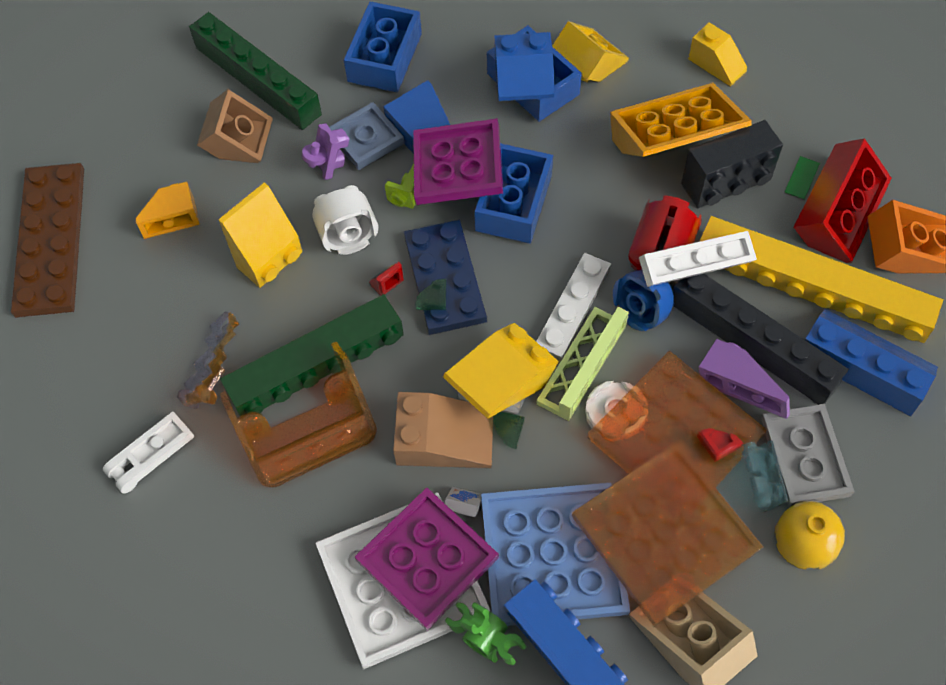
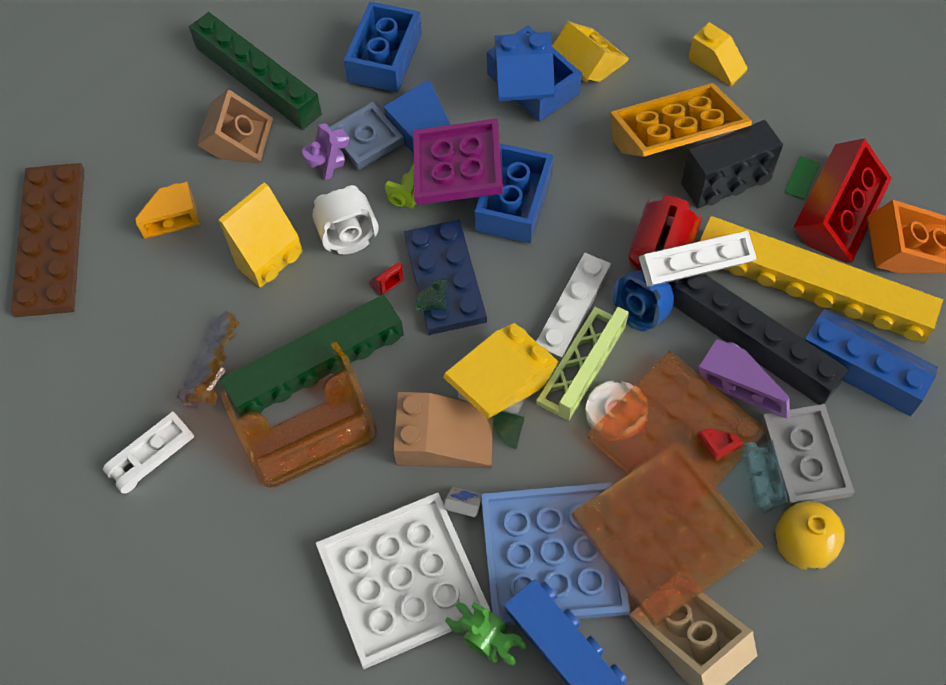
(427, 558): magenta plate -> none

